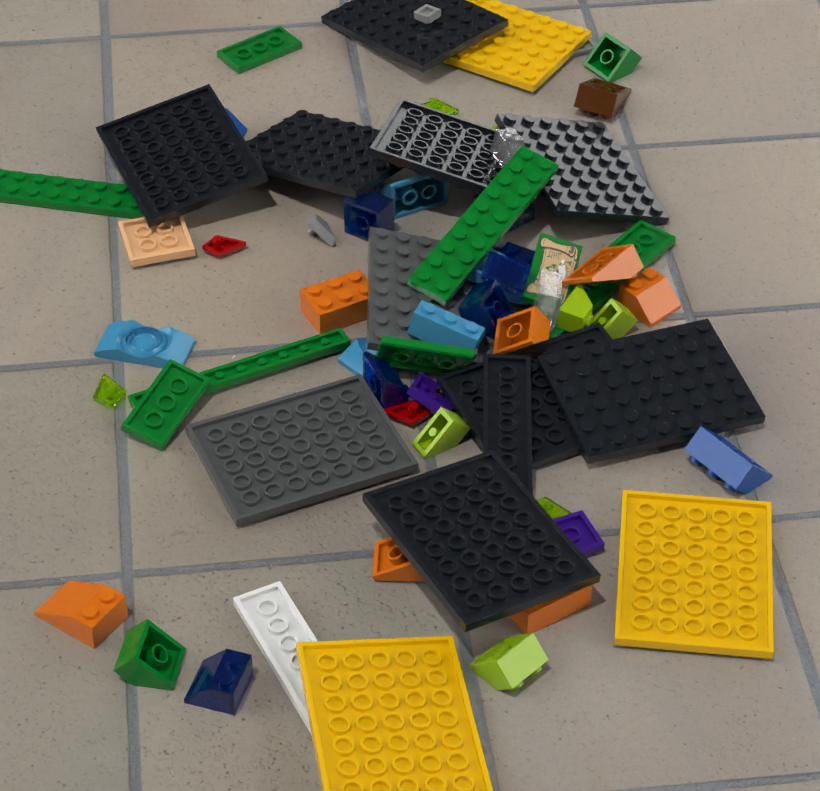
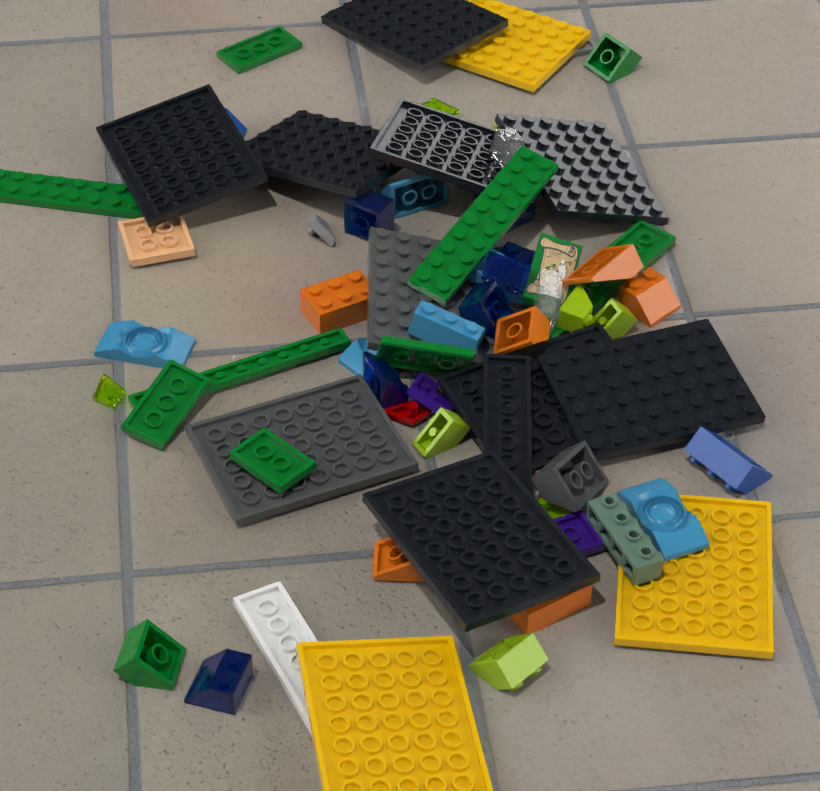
(85, 611): orange slope -> none
(221, 246): red piece -> none
(272, 460): none -> green plate
(427, 14): light grey plate -> none
(571, 478): none -> dark grey slope
(601, 98): reddish brown slope -> none
(624, 539): none -> sand green brick
(664, 518): none -> dark azure slope

